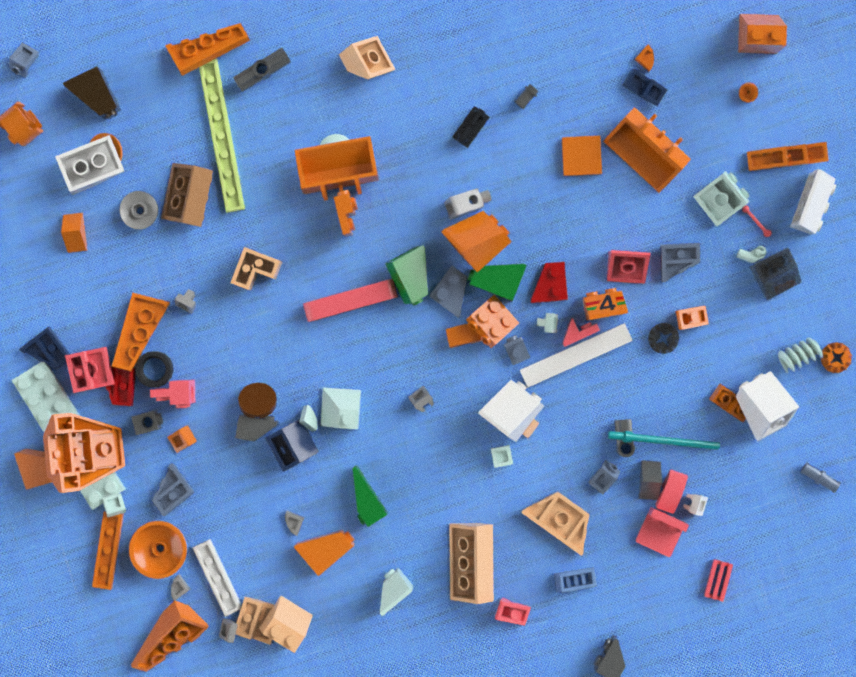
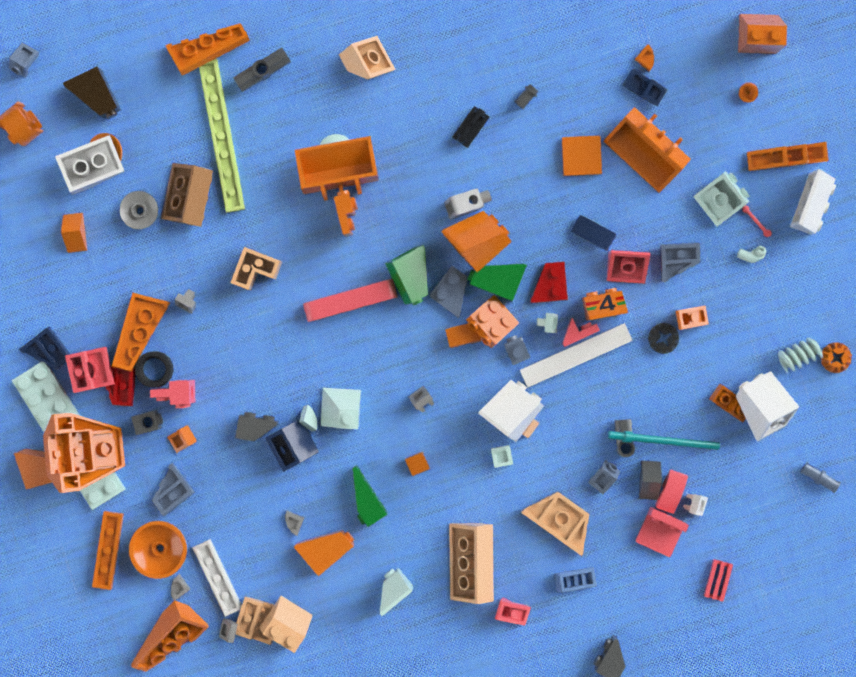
(114, 505): light aqua tile -> none
(257, 400): reddish brown tile -> none
(417, 463): none -> orange slope
(593, 233): none -> dark blue slope
(776, 273): clear smoke slope -> none

